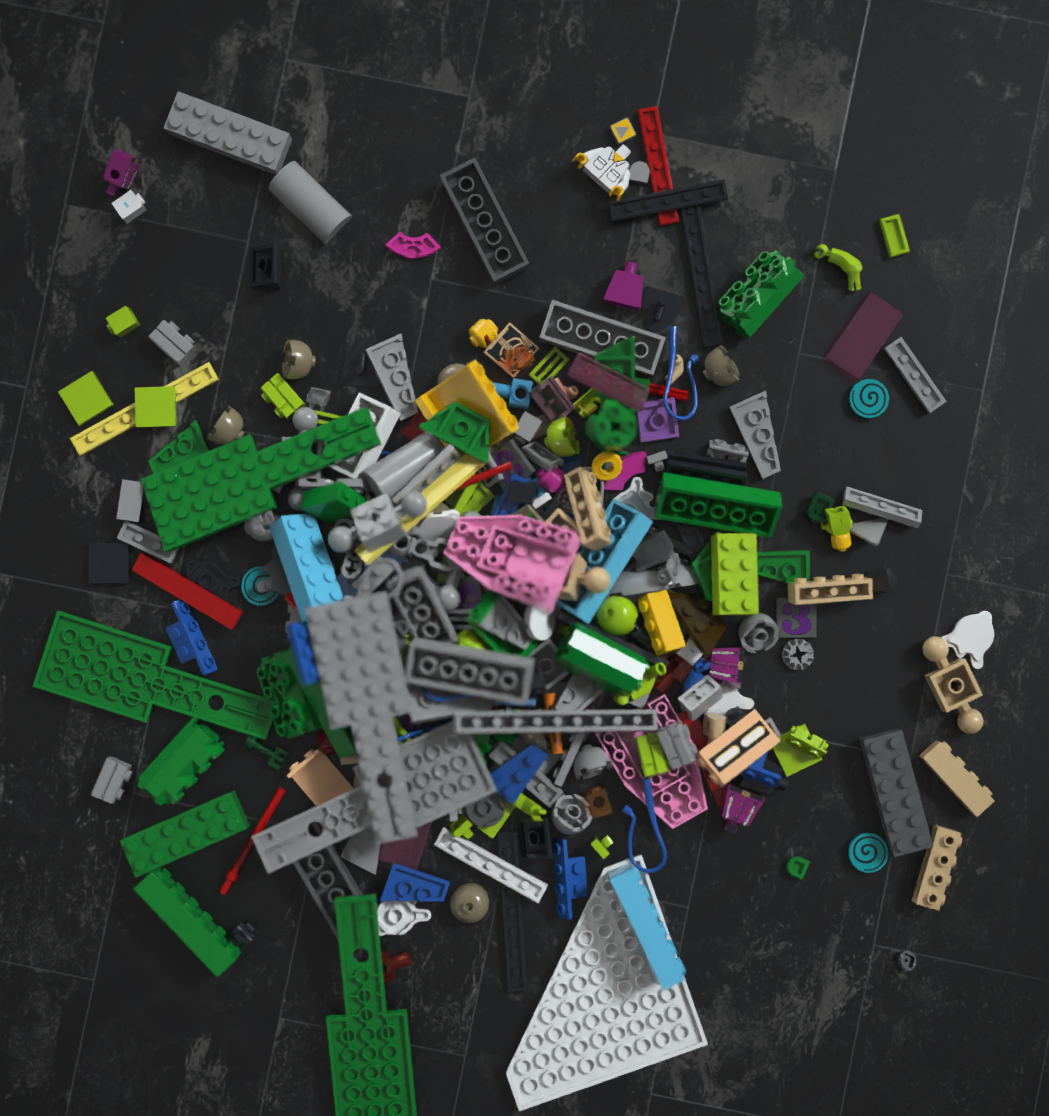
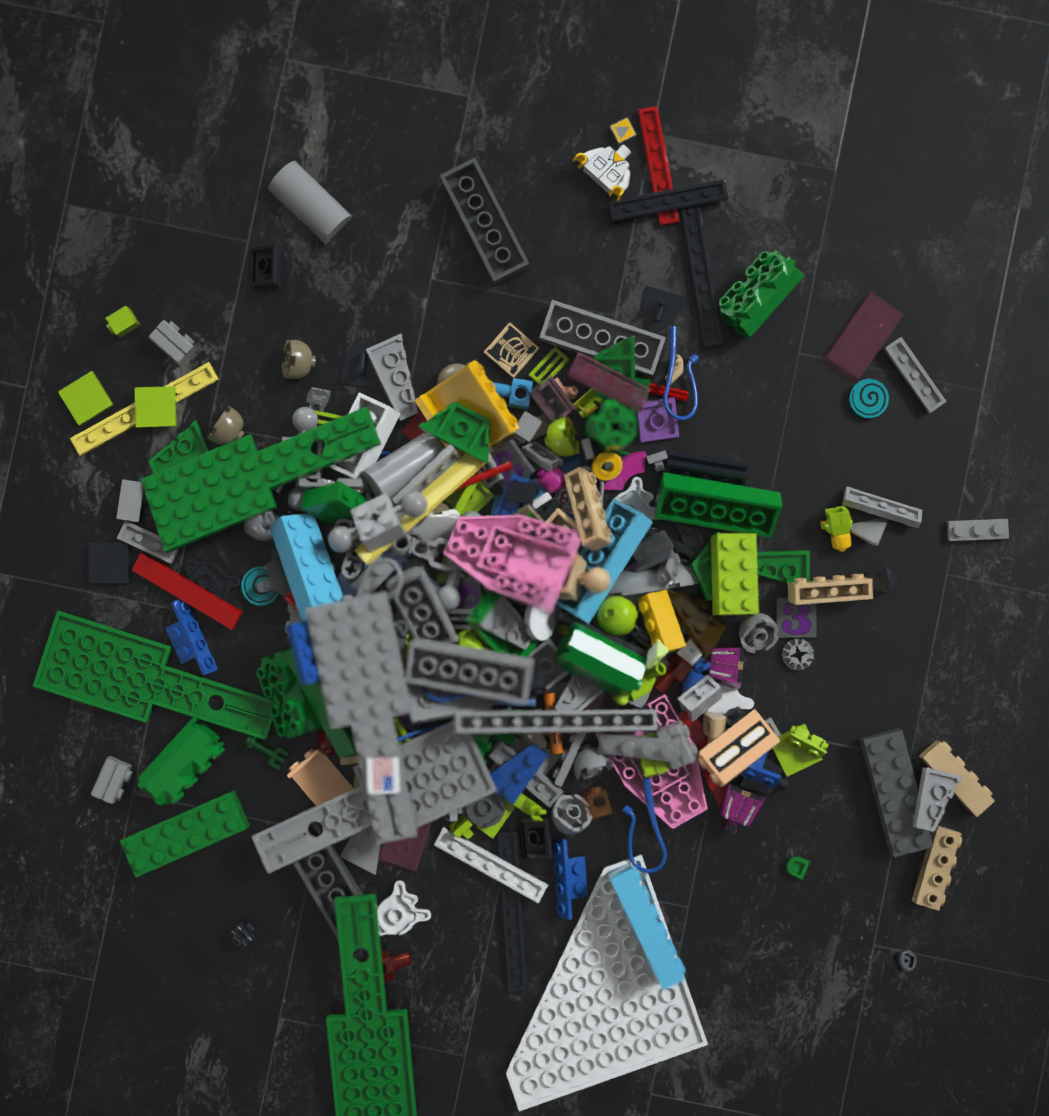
(121, 171): magenta torso -> none
(129, 206): white brick -> none
(188, 920): green brick -> none
(228, 133): light grey brick -> none
(232, 874): red bar -> none
(282, 396): lime brick -> none
(383, 775): none -> sticker
(413, 247): dark pink tile -> none
(413, 885): blue wing -> none
(475, 897): dark tan cylinder -> none
(483, 333): yellow head -> none
(514, 366): clear orange brick -> none
(587, 450): none -> light grey tile
(600, 846): lime tile -> none
(625, 288): magenta torso -> none
(639, 172): light grey tile -> none
(639, 746): none -> light grey plate
(655, 654): none -> yellowish green slope
(719, 449): light grey hinge -> none
(720, 368): dark tan cylinder -> none
(757, 432): light grey wing -> none
(817, 507): dark green bracket -> none
(846, 261): lime arm -> none
(868, 852): teal tile -> none
(894, 235): lime tile -> none
(933, 795): none -> light grey wing
(965, 689): tan brick -> none
(972, 636): white tile -> none
(977, 529): none -> light grey plate

